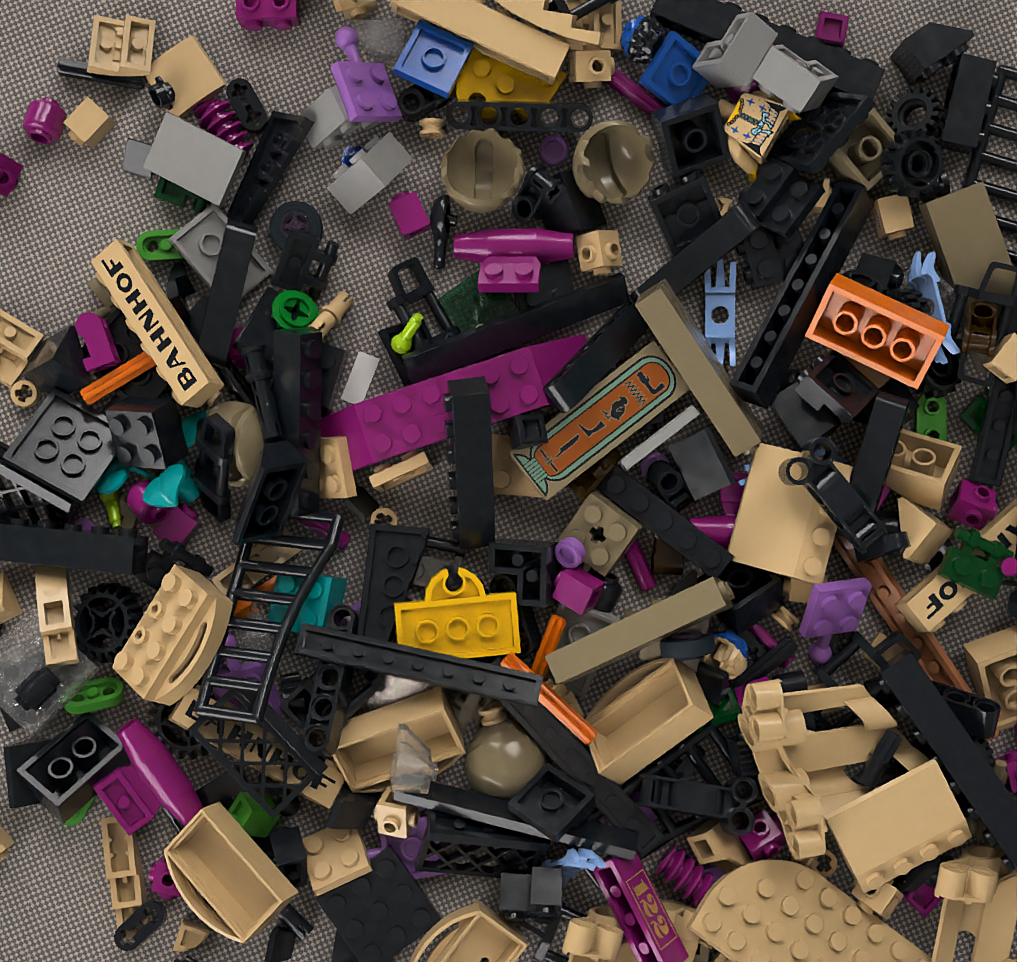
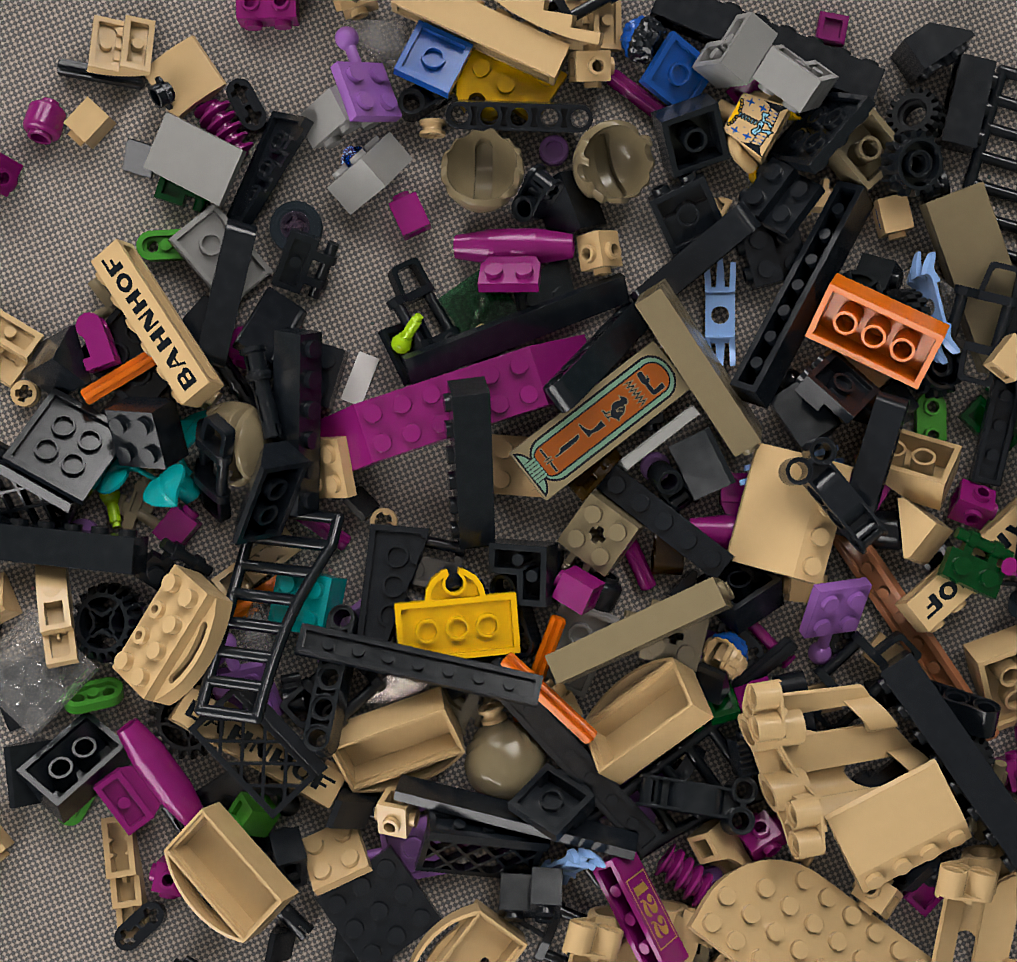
(37, 689): black brick -> none
(144, 512): magenta head -> none
(179, 288): black slope -> none
(190, 935): tan tile -> none
(286, 301): green gear -> none
(331, 315): tan pin -> none
(389, 476): tan plate -> none
(411, 763): clear slope -> none
(440, 222): black piece -> none
(527, 431): black slope -> none
(570, 552): medium lavender tile -> none
(687, 646): black wheel -> none
(784, 618): tan bush -> none
(831, 860): tan bush -> none
(880, 759): black axle -> none
(884, 546): black piece -> none
(980, 328): dark brown piece -> none

